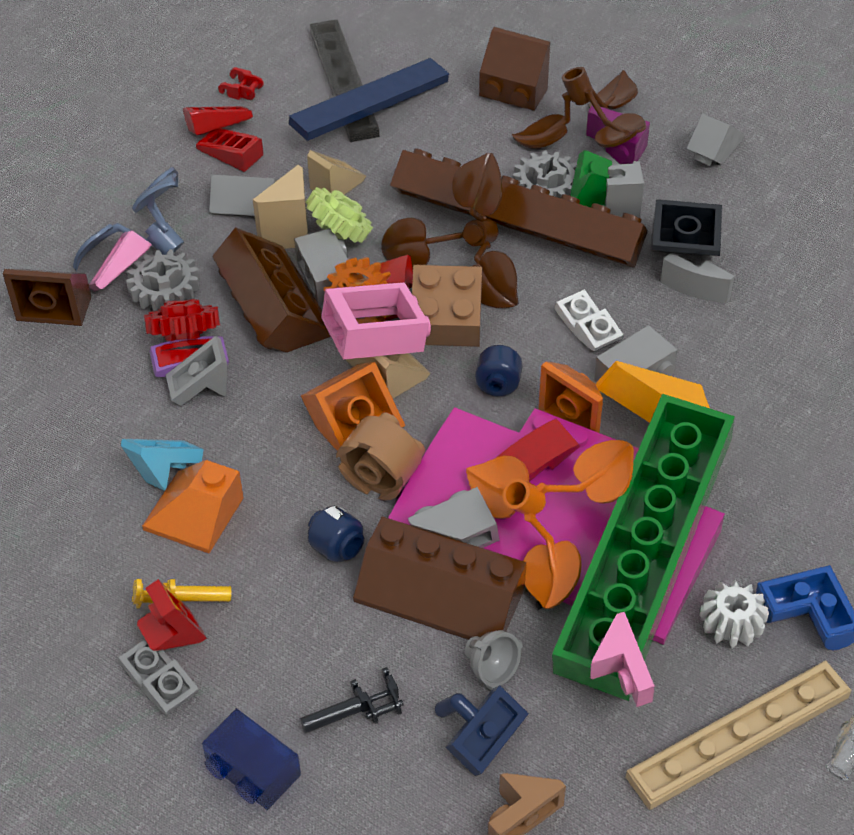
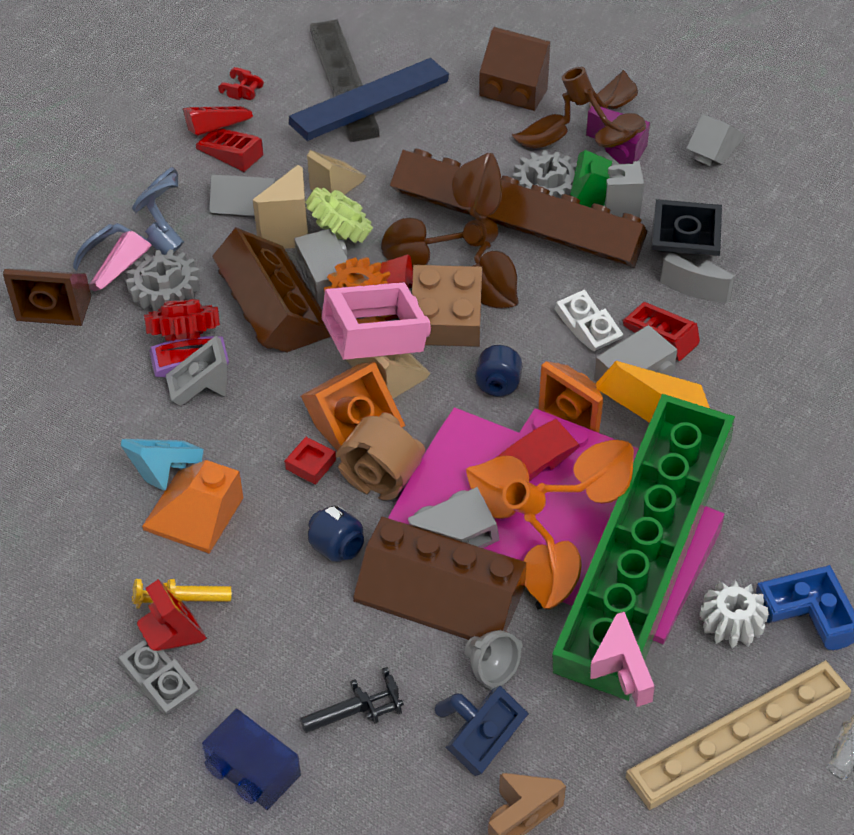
(310, 460): none -> red plate
(683, 334): none -> red slope

